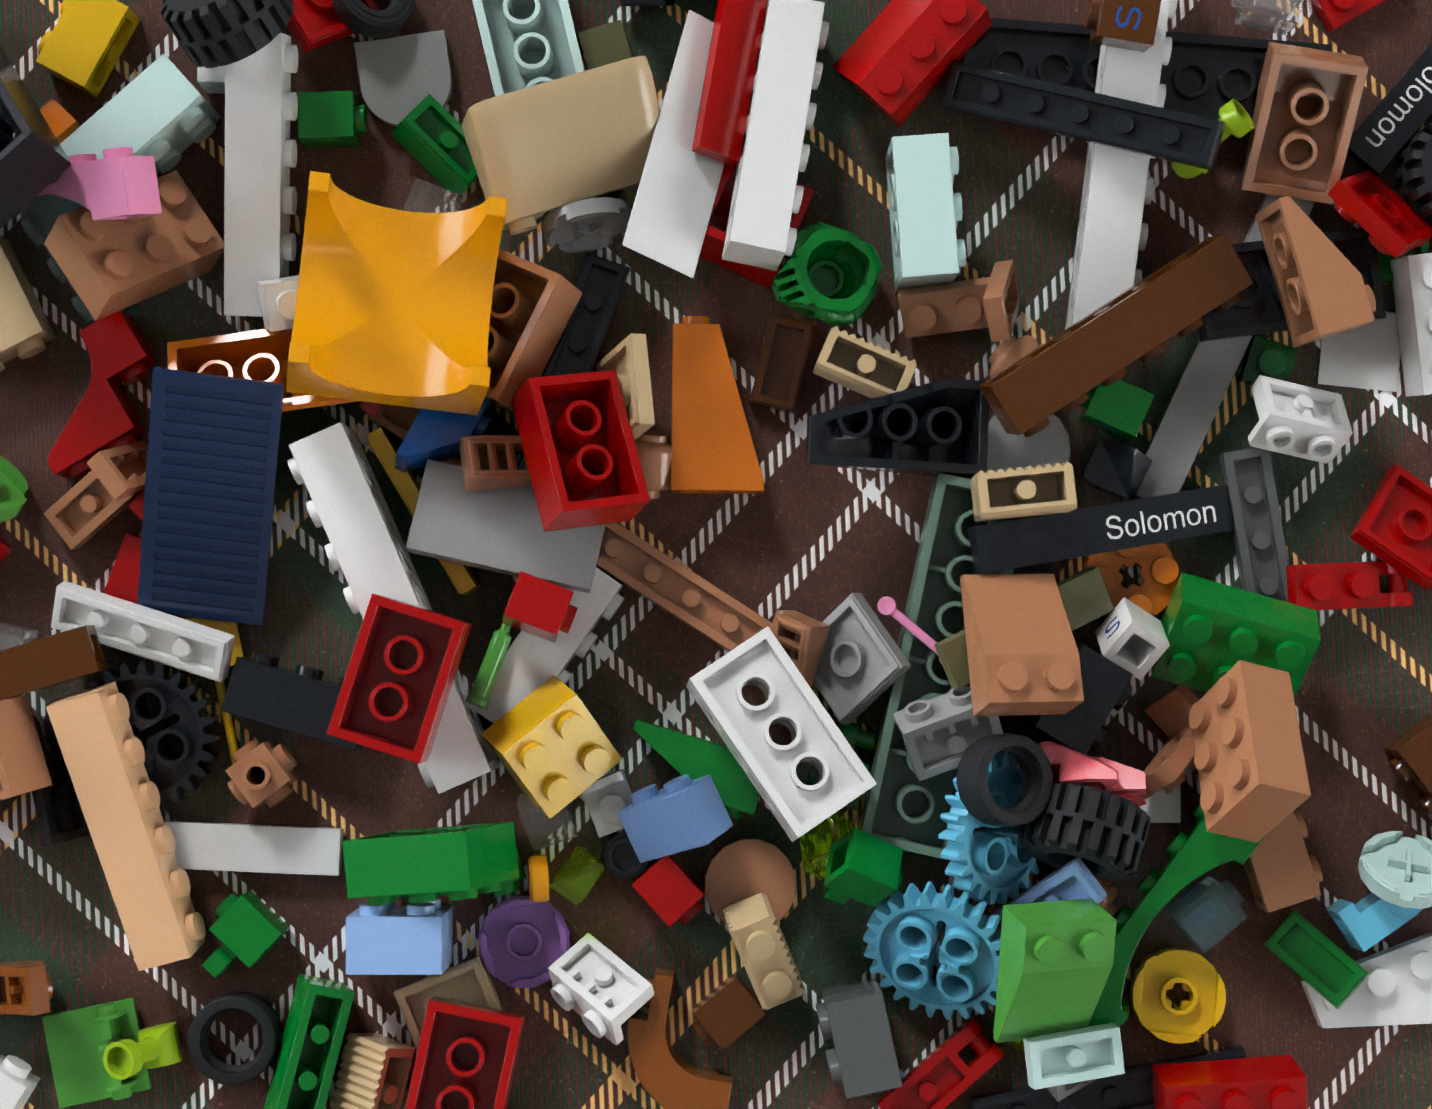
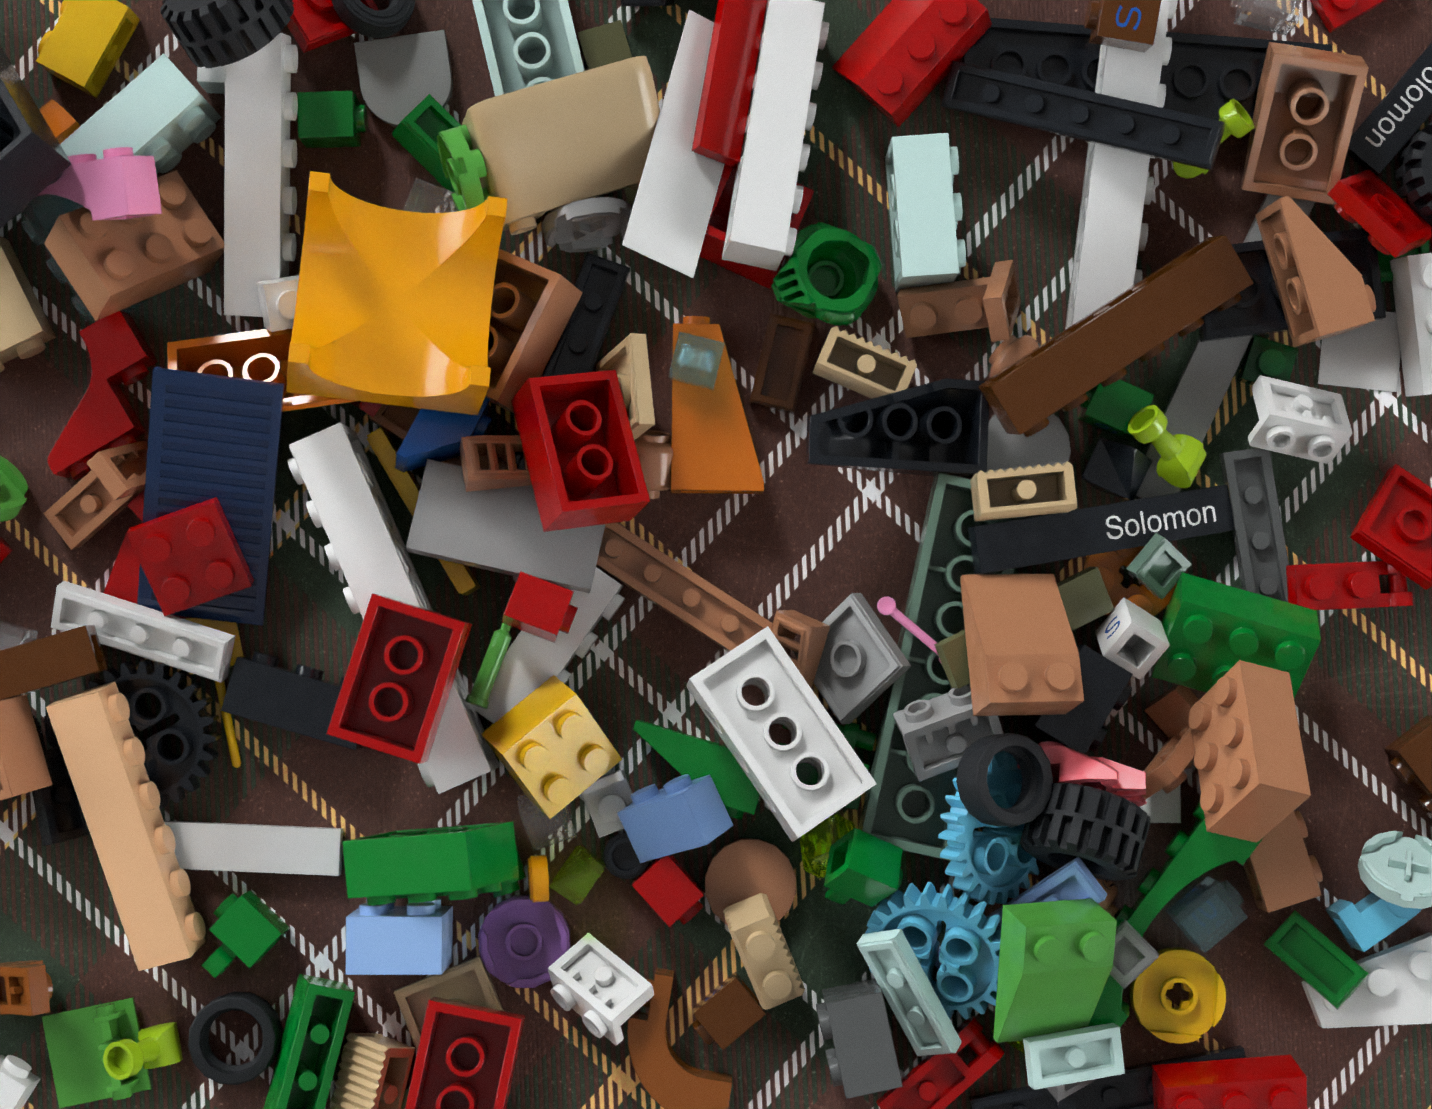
(190, 556): none -> red plate
(278, 770): nougat brick -> none
(463, 167): none -> bright green plate
(696, 360): none -> clear light blue tile
(909, 992): none -> light aqua tile
(1131, 954): none -> light grey tile
(1158, 566): none -> sand green tile
(1179, 453): none -> lime leg

